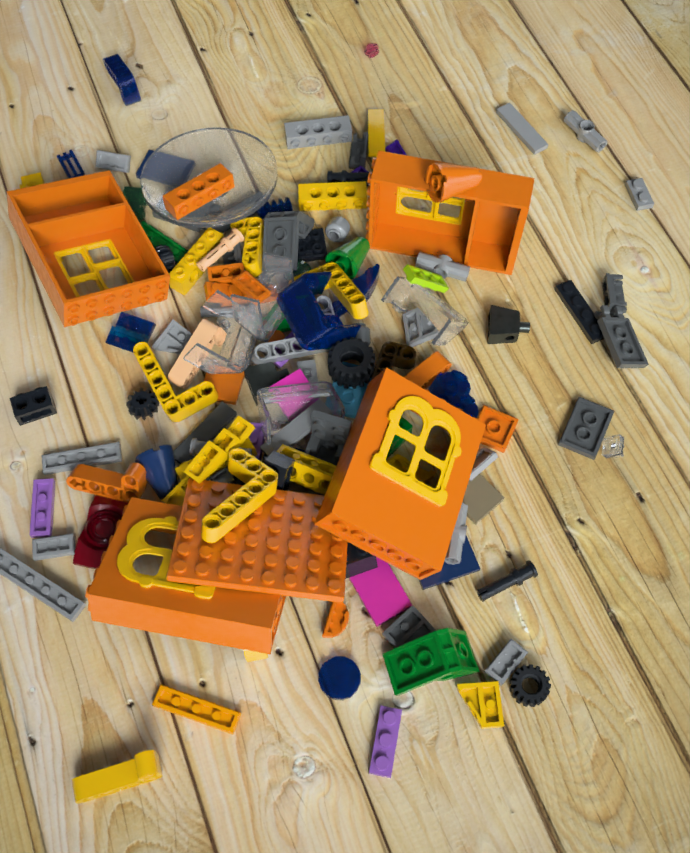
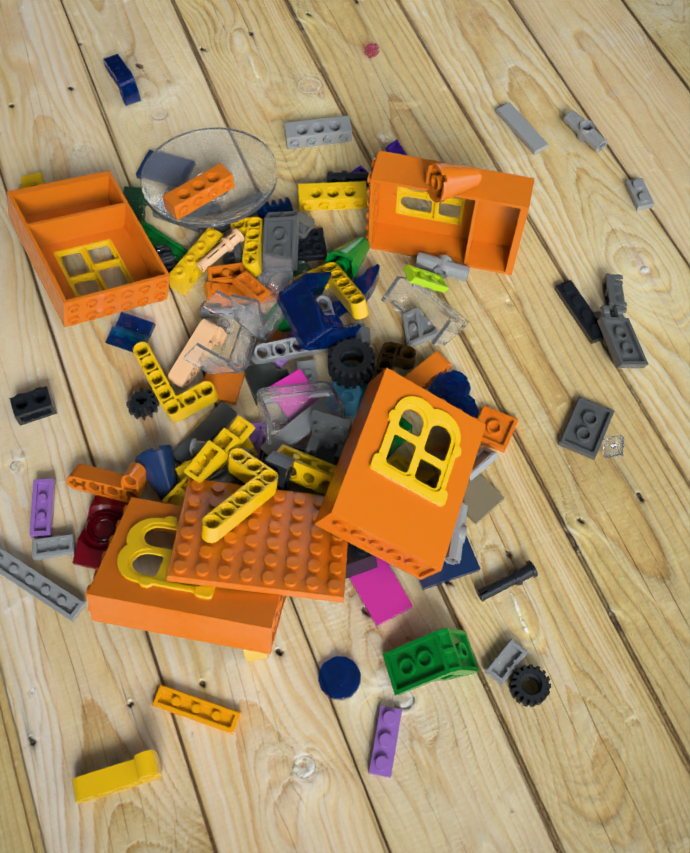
(66, 157): clear blue tile -> none
(90, 456): light grey tile -> none
(113, 161): light grey plate -> none
(172, 339): light grey wing -> none
(336, 621): orange plate -> none
(337, 229): light grey head -> none
(358, 151): dark grey hinge -> none
(376, 132): yellow slope -> none
(407, 628): dark grey wing -> none
(483, 702): yellow wing -> none
(505, 325): pearl dark grey torso -> none

